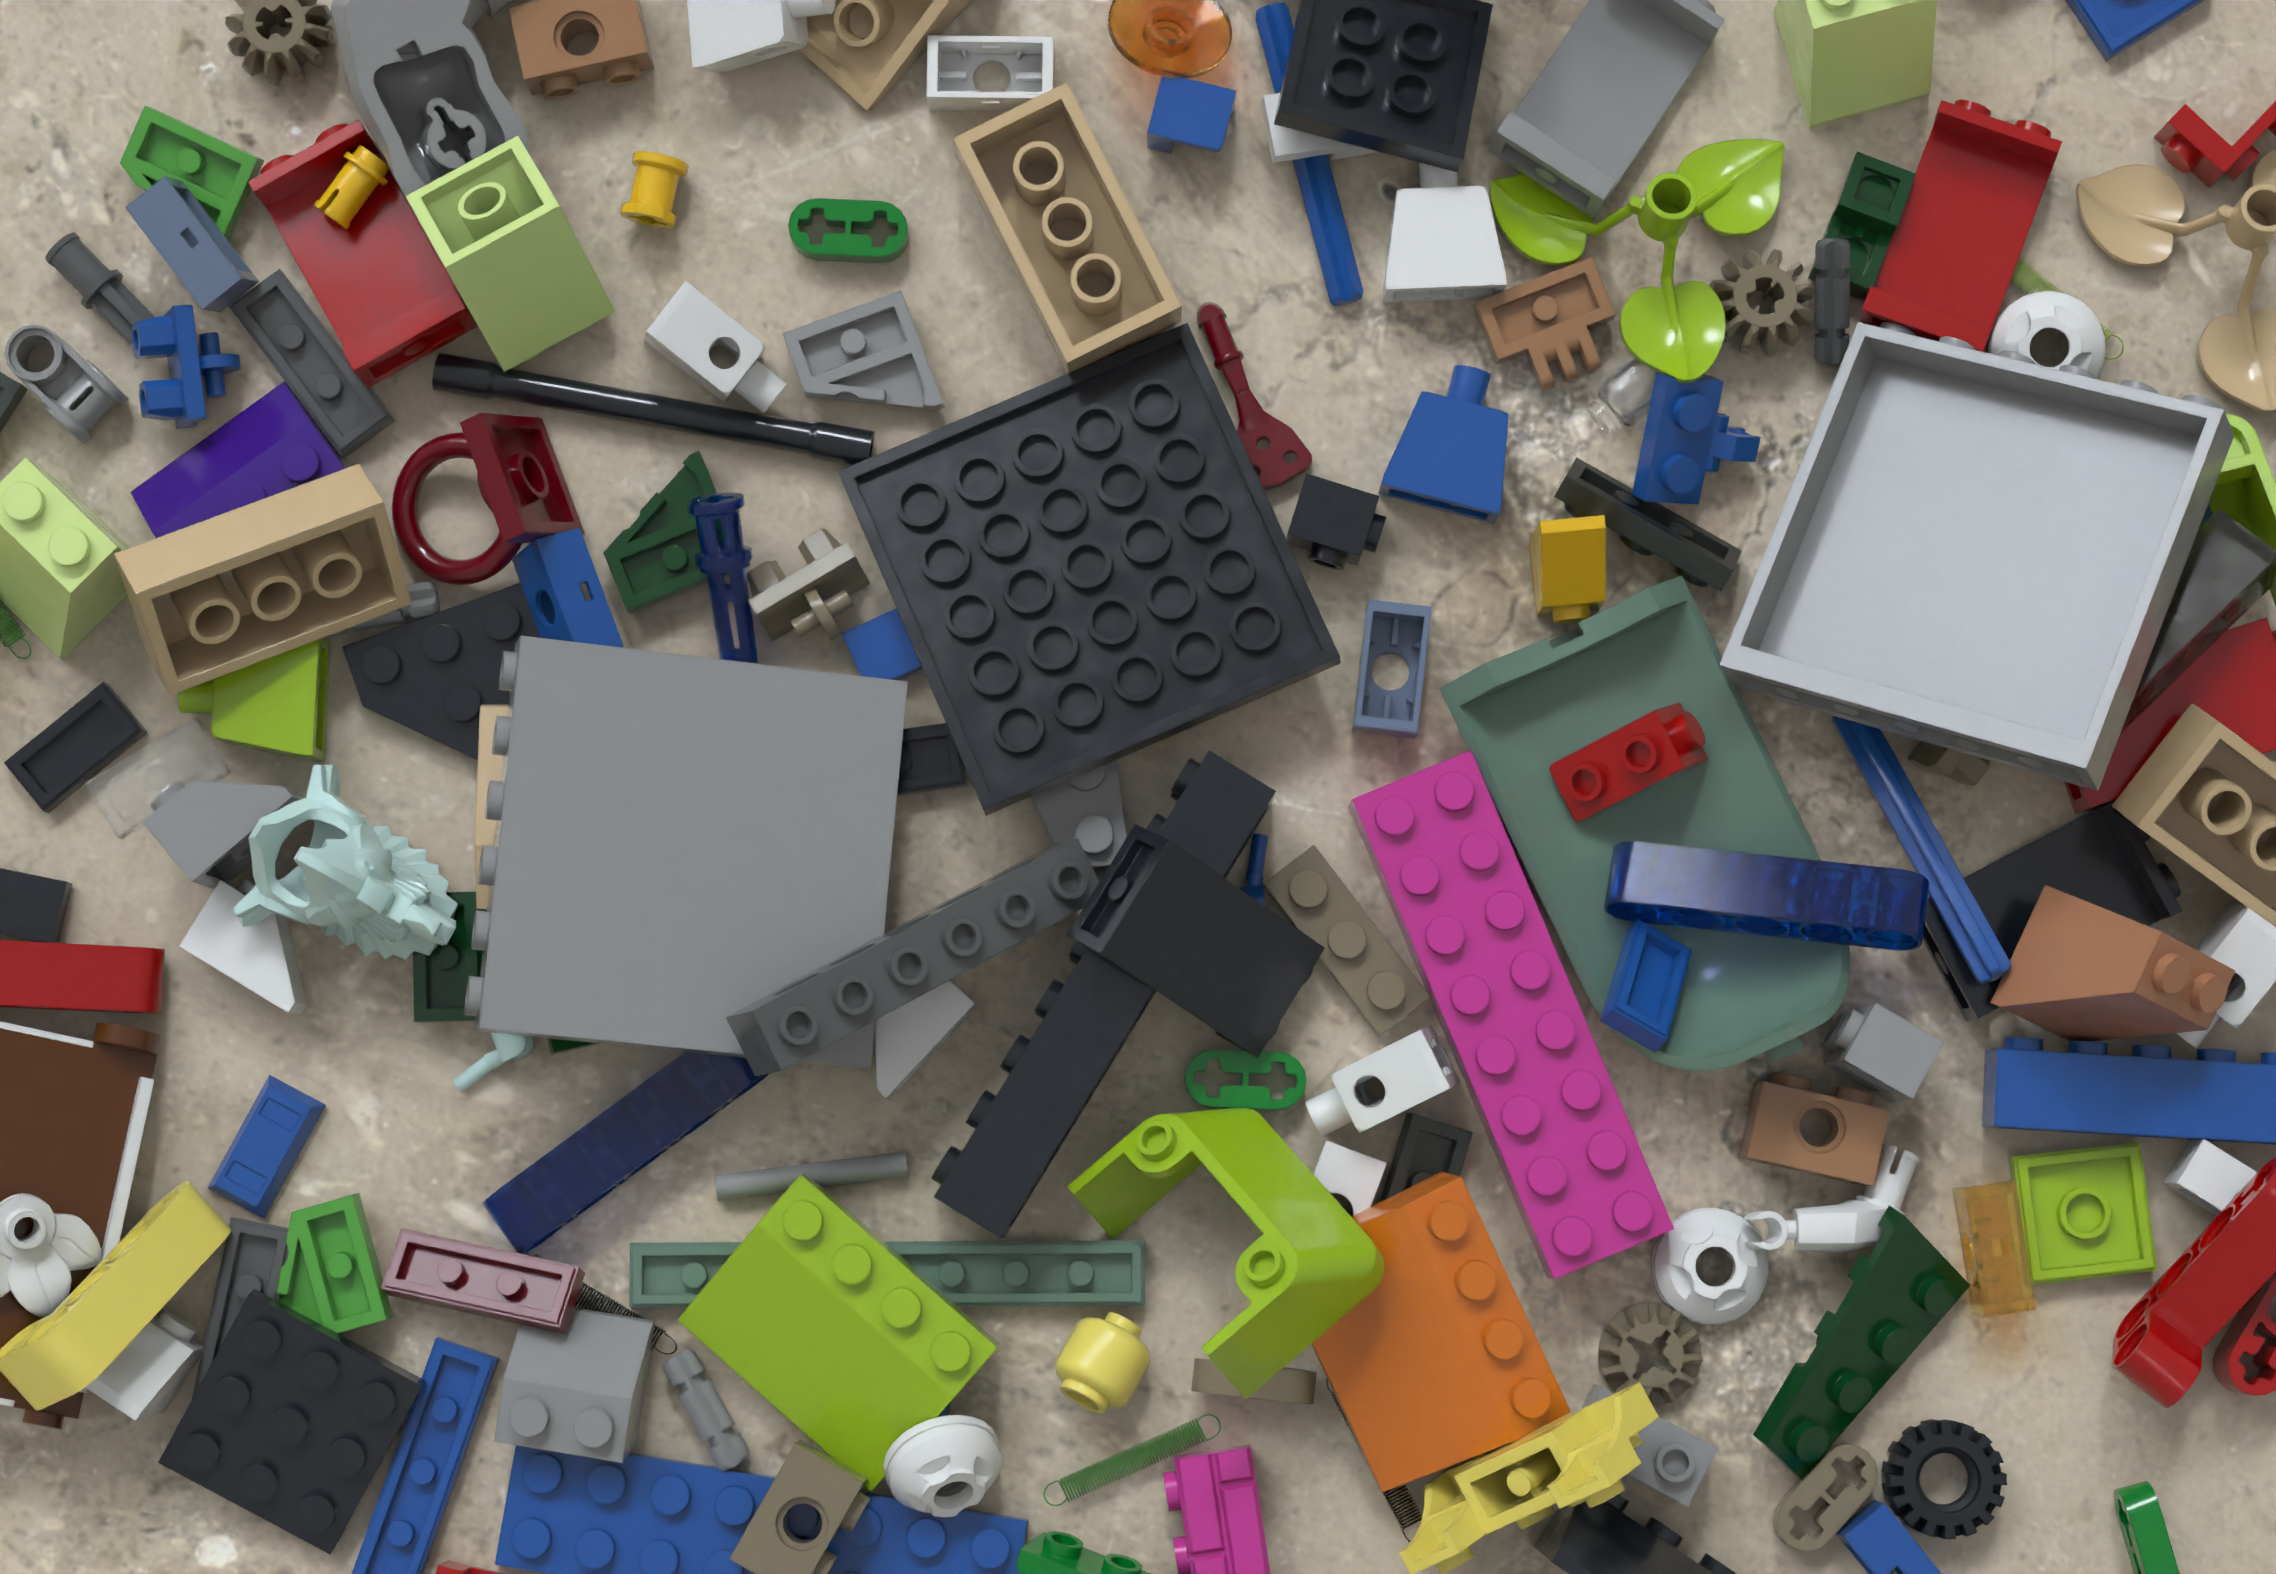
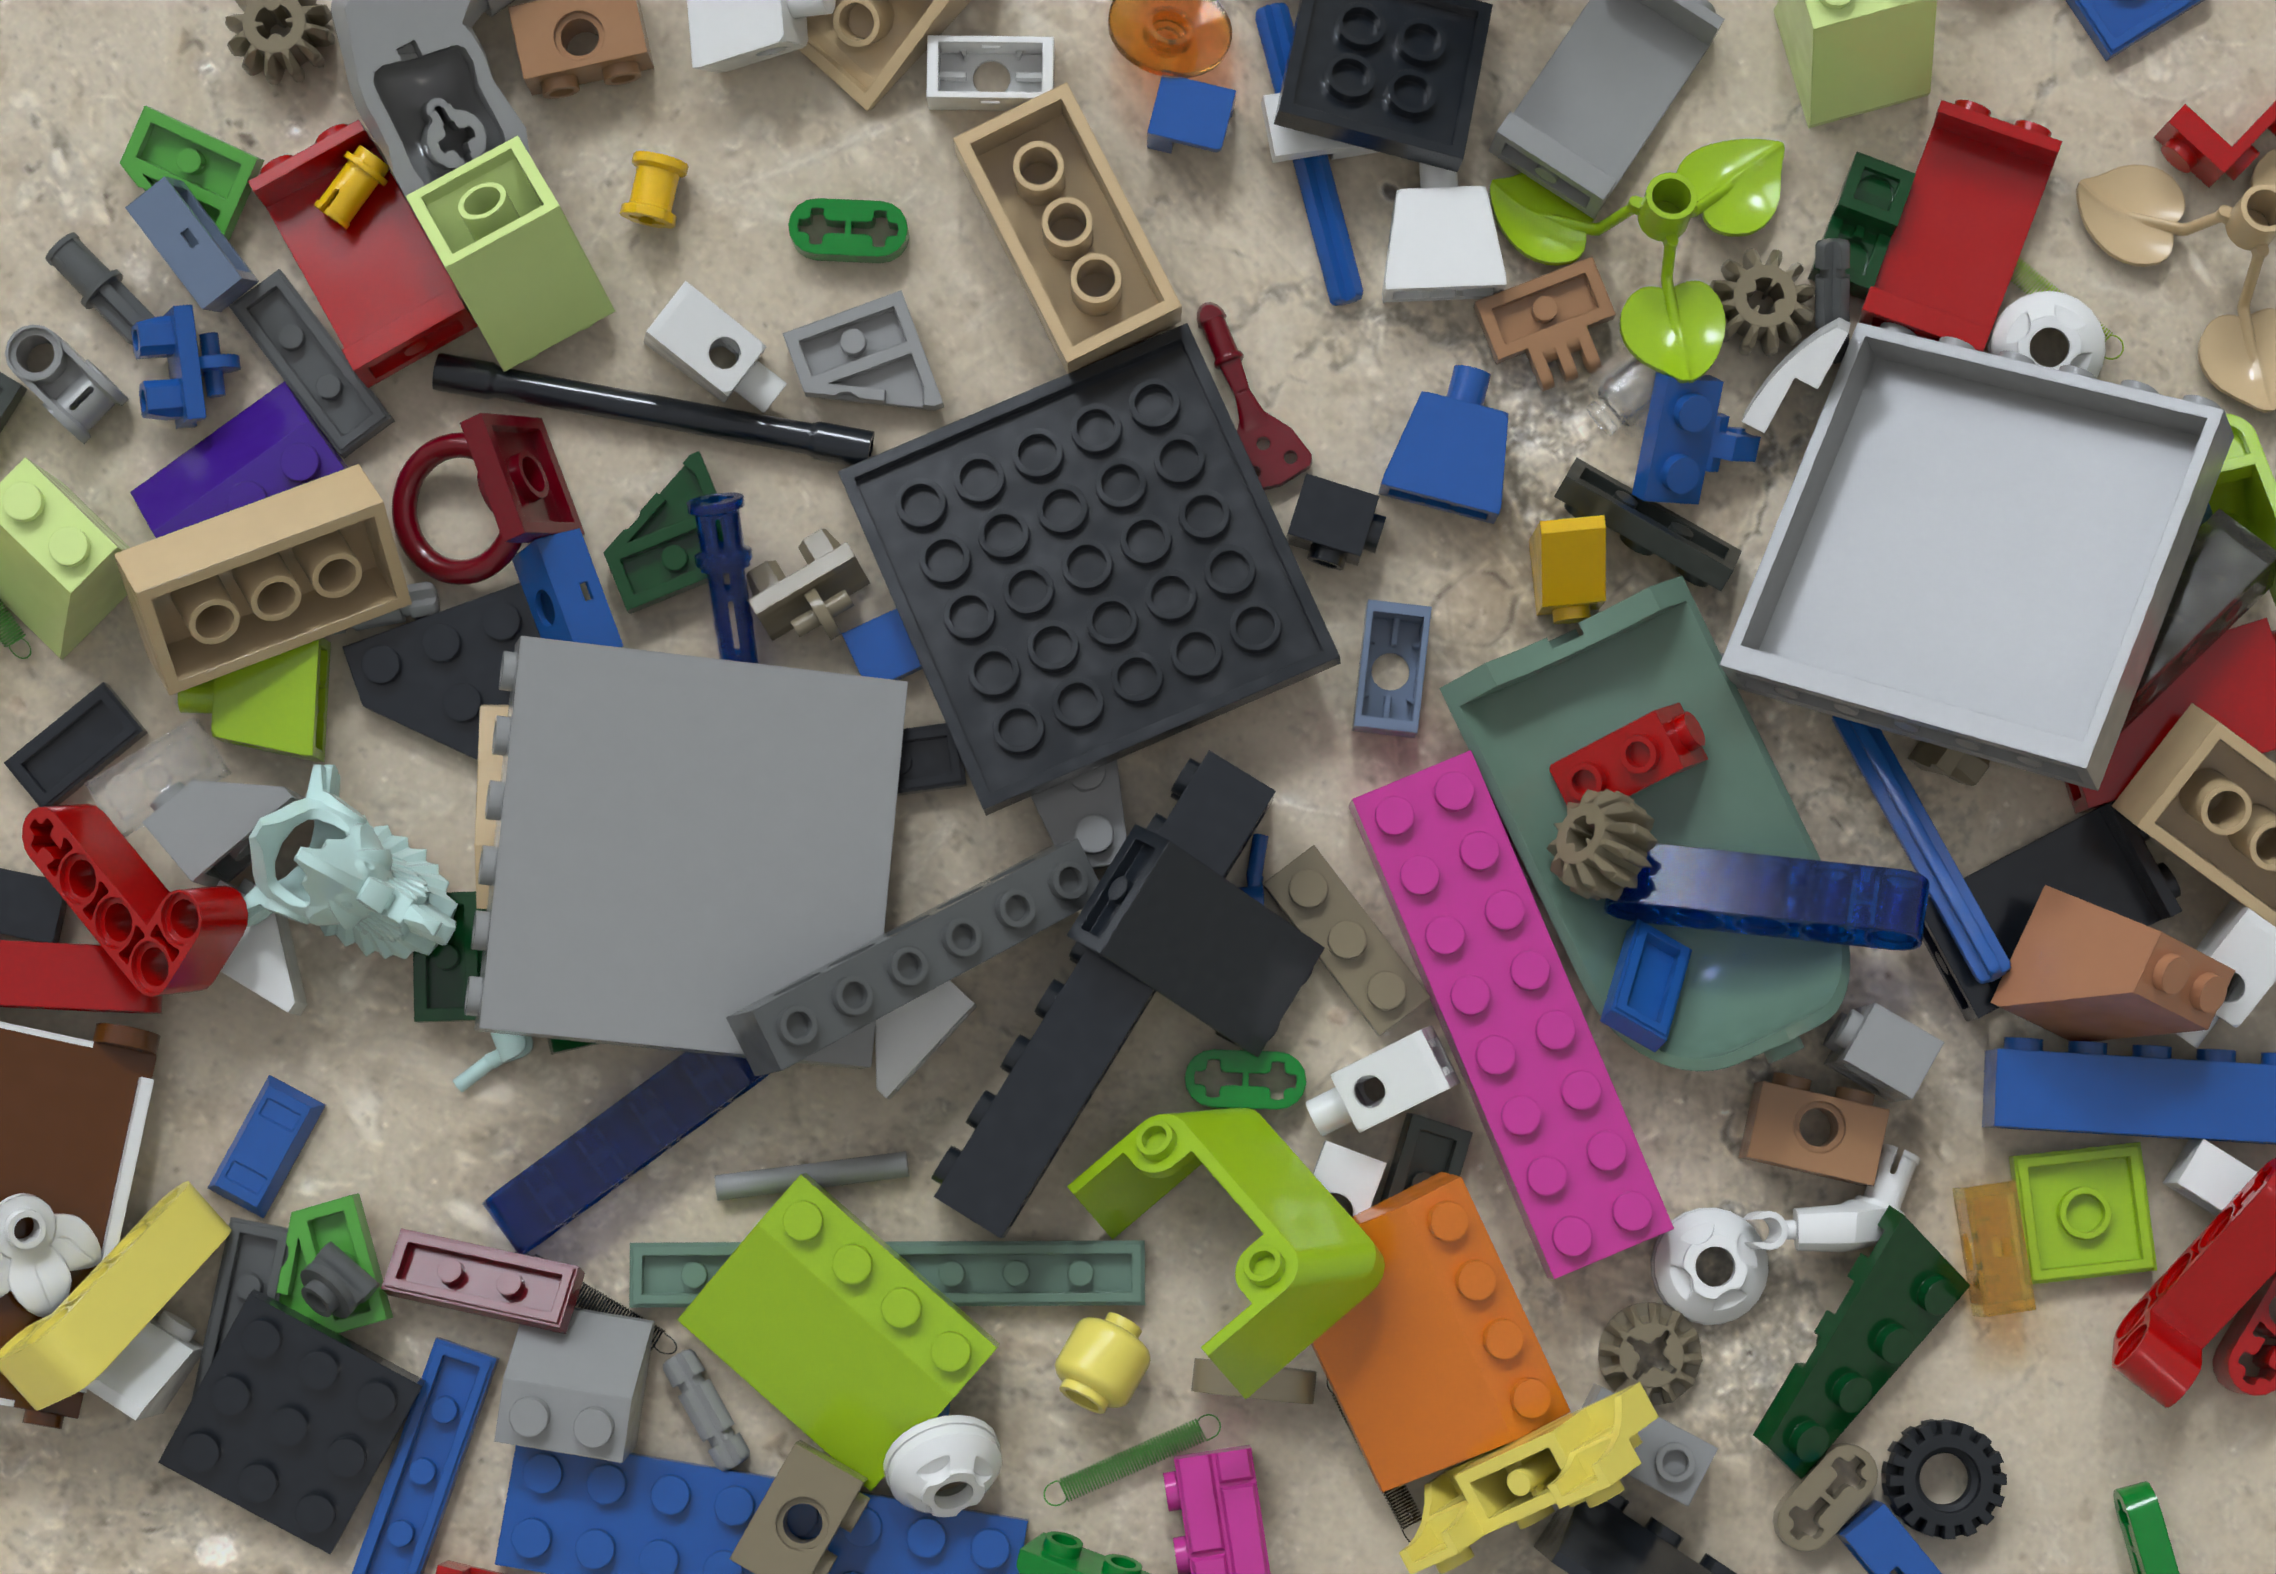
(153, 935): none -> red beam
(335, 1283): none -> dark grey plate
(1602, 845): none -> dark tan gear
(1805, 362): none -> white slope

